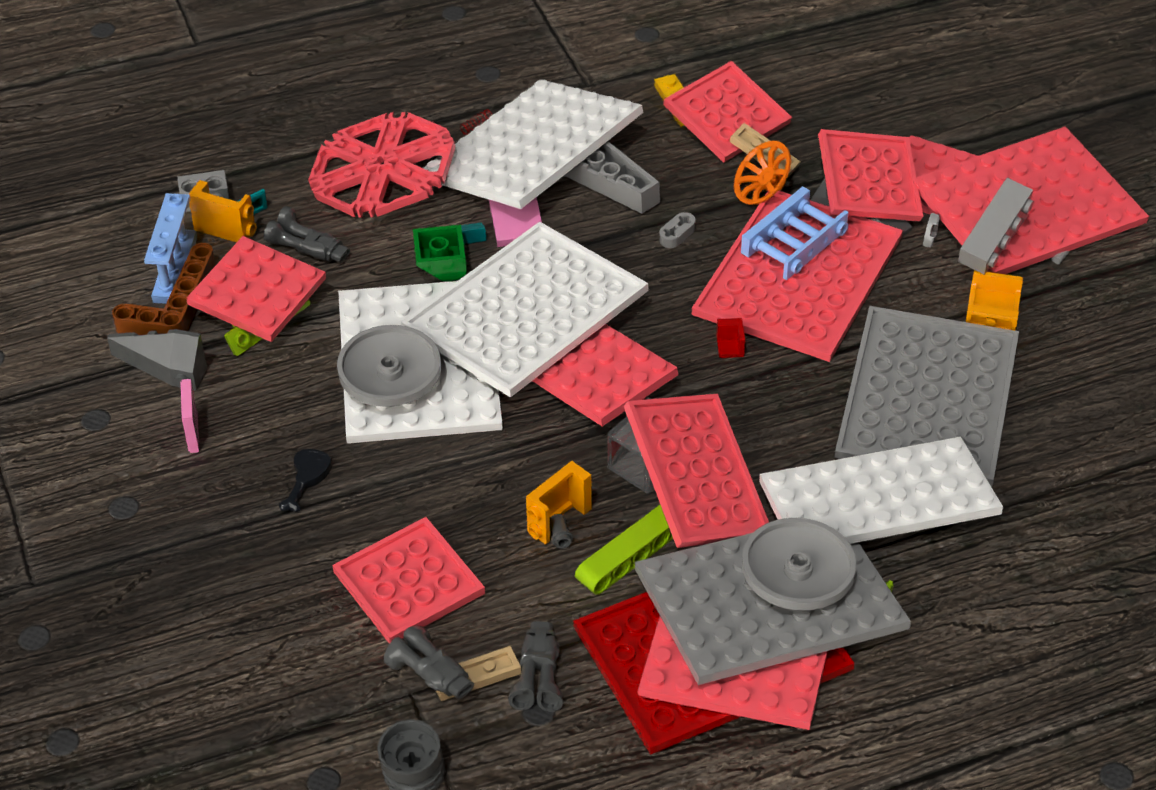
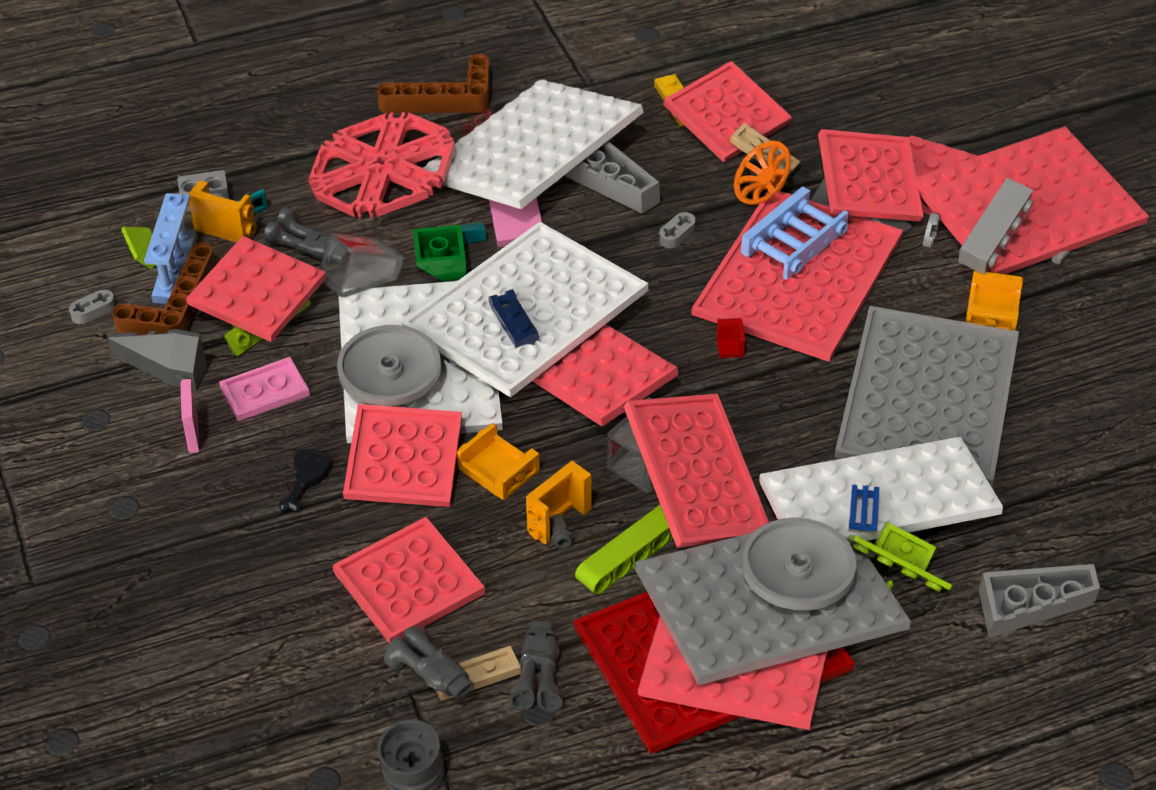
(92, 306): none -> light grey beam
(138, 242): none -> lime slope
(264, 388): none -> bright pink tile
(358, 263): none -> clear slope
(403, 455): none -> coral plate
(440, 96): none -> dark orange beam
(496, 462): none -> light orange panel
(513, 318): none -> dark blue plate
(865, 494): none -> blue tile
(903, 550): none -> lime bracket
(1035, 595): none -> light grey wedge

